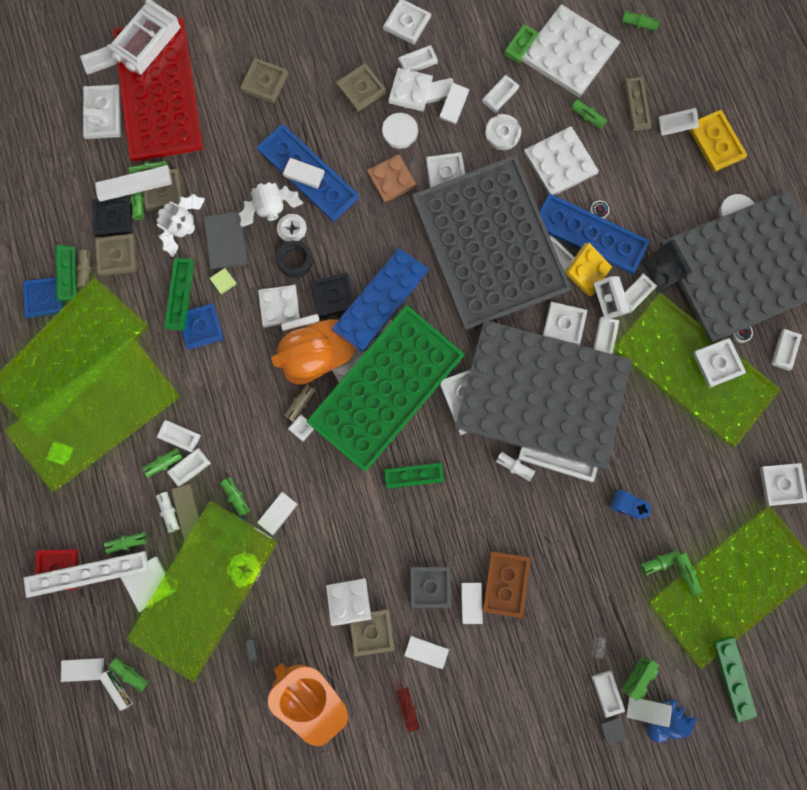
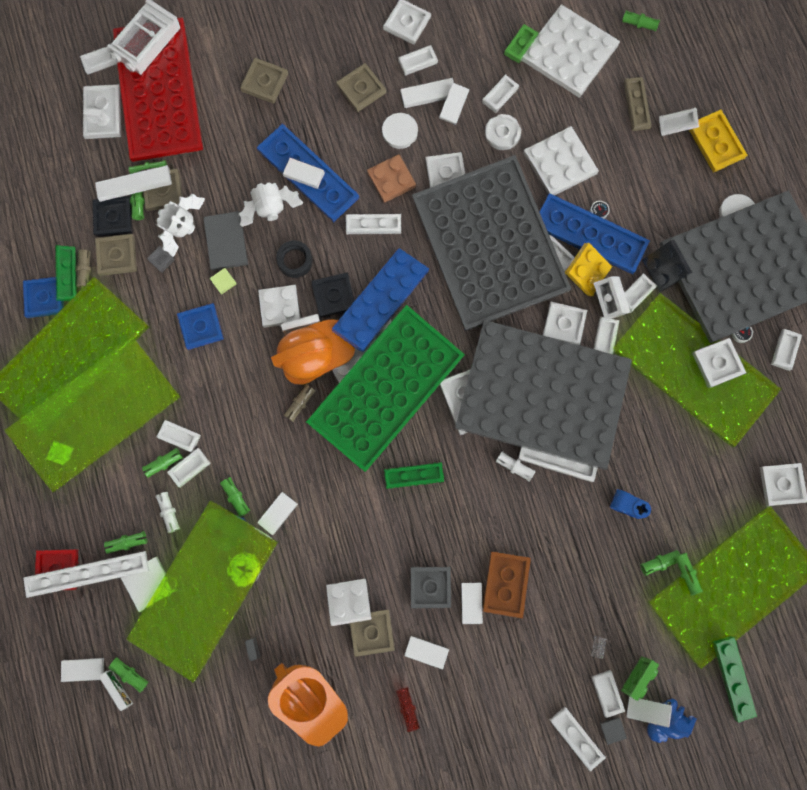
(160, 259): none -> flat silver plate
(179, 294): green plate -> none
(186, 508): dark tan tile -> none
(286, 222): white gear -> none
(301, 428): white tile -> none
(373, 224): none -> white tile
(410, 89): white plate -> none
(577, 738): none -> white tile
(599, 121): bright green pin -> none

